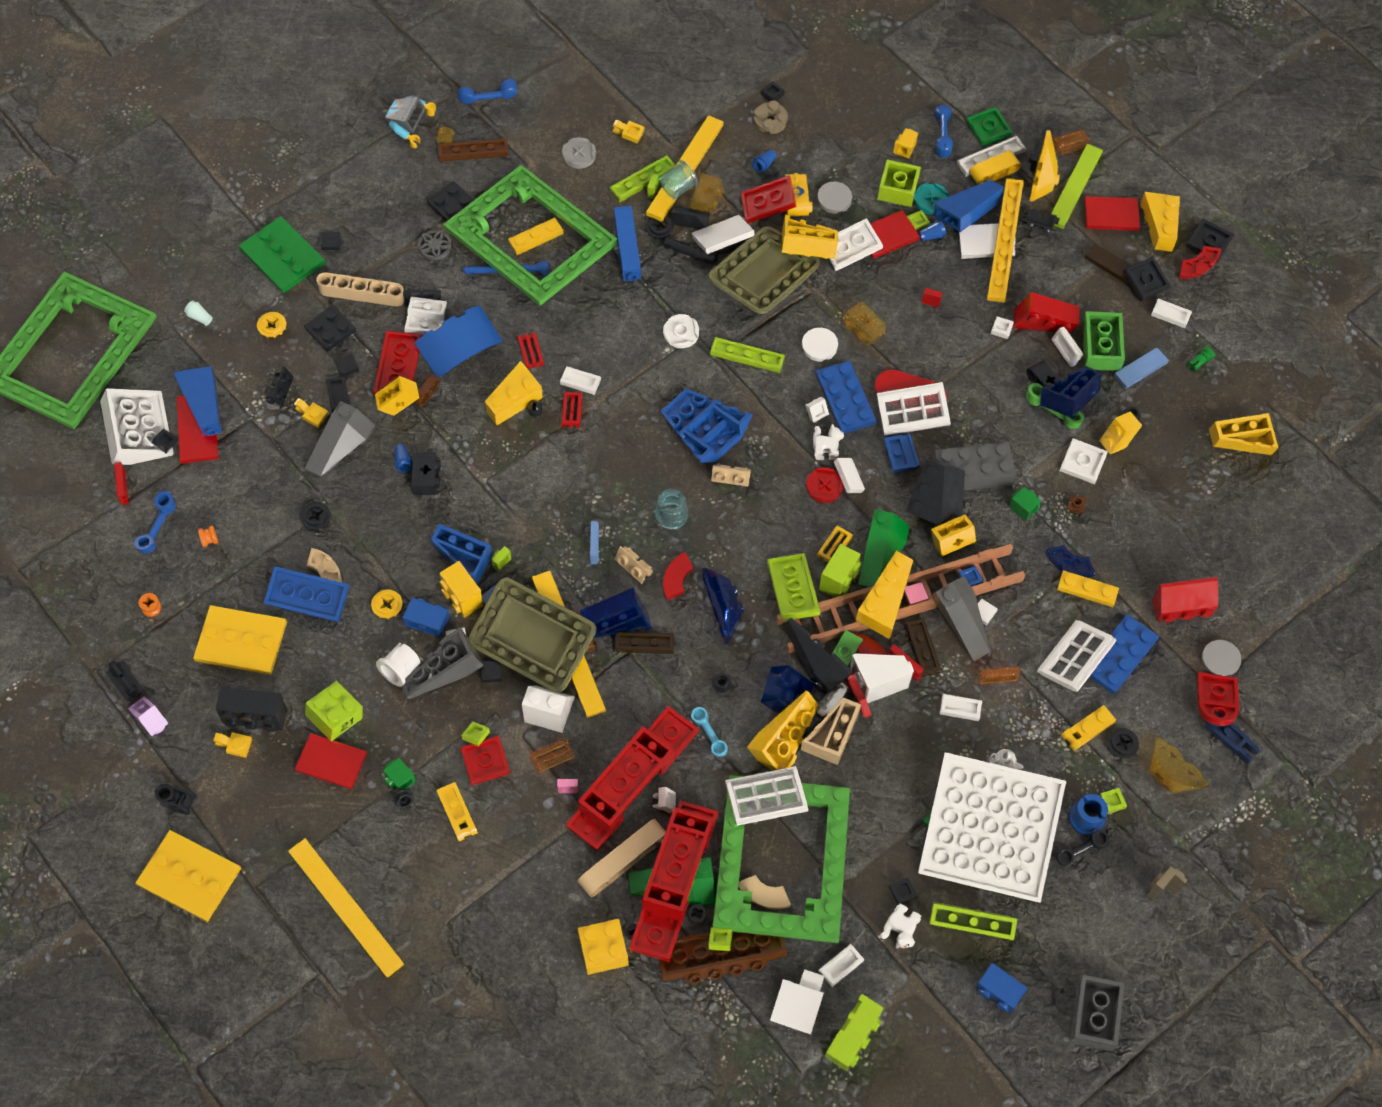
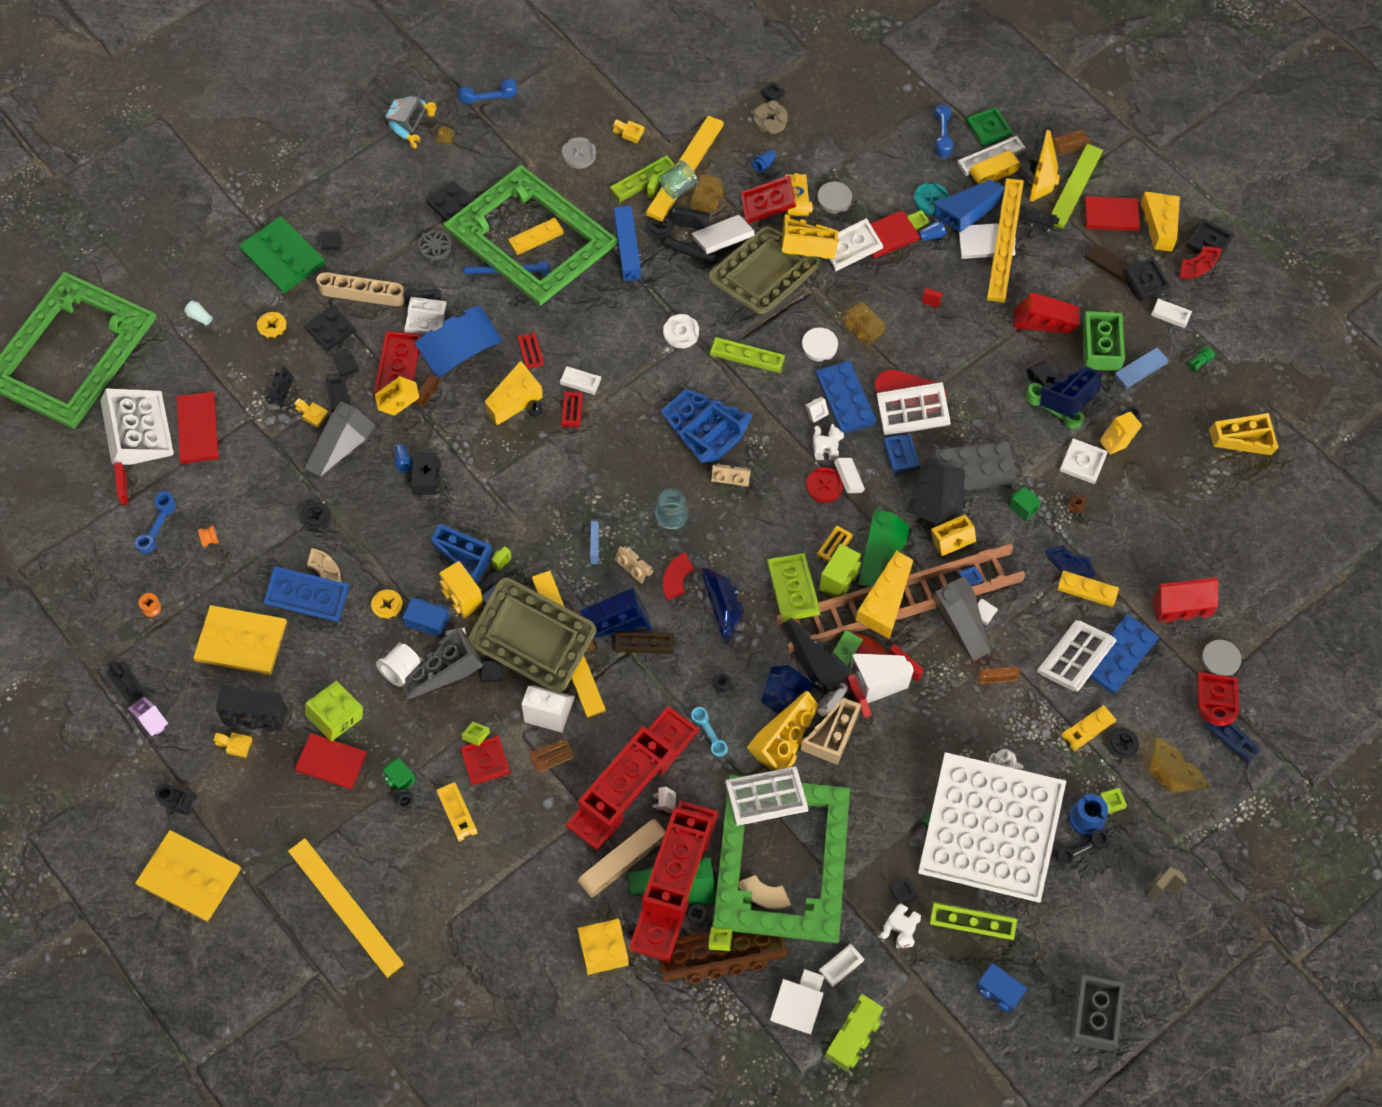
(164, 441): black tile -> none
(201, 395): blue slope -> none
(473, 150): reddish brown tile -> none
(567, 785): bright pink tile -> none
(899, 183): lime brick -> none
(905, 143): yellow brick -> none
(915, 594): bright pink tile -> none
(923, 647): dark brown tile -> none
(960, 707): white tile -> none
(1002, 327): white tile -> none
(1067, 346): white tile -> none

